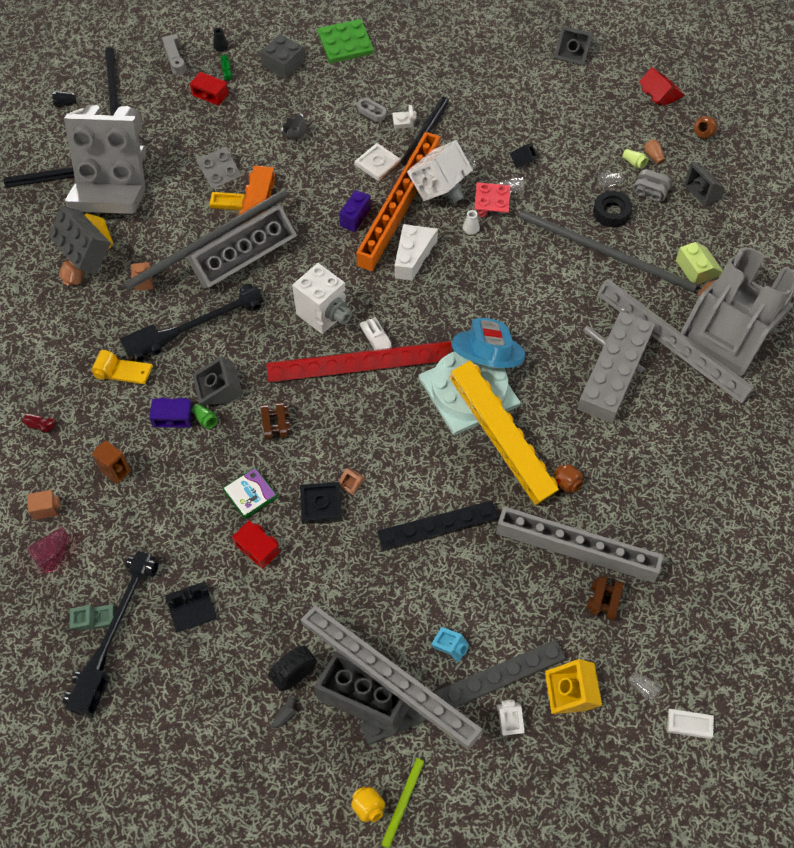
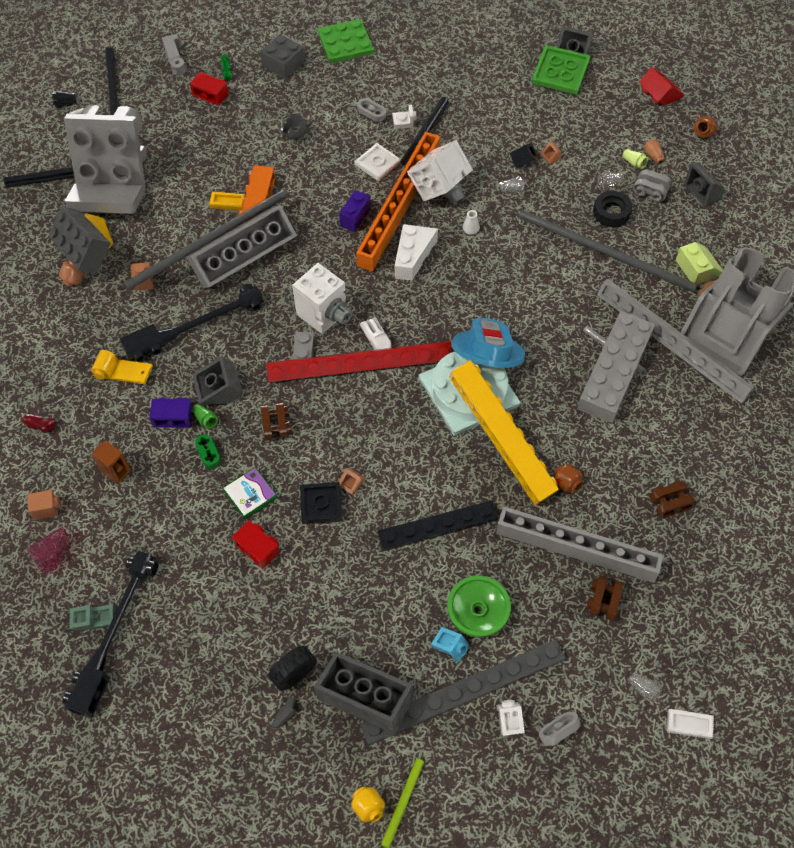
(190, 607): black hinge -> none
(205, 452): none -> green beam
(218, 167): light grey hinge -> none
(219, 40): black cone -> none
(303, 345): none -> light grey plate
(393, 678): light grey plate -> none
(483, 594): none -> bright green dish
(491, 198): coral hinge -> none
(551, 153): none -> nougat slope
(559, 728): none -> light grey plate
(561, 69): none -> bright green plate
(573, 687): yellow slope -> none
(677, 489): none -> reddish brown brick

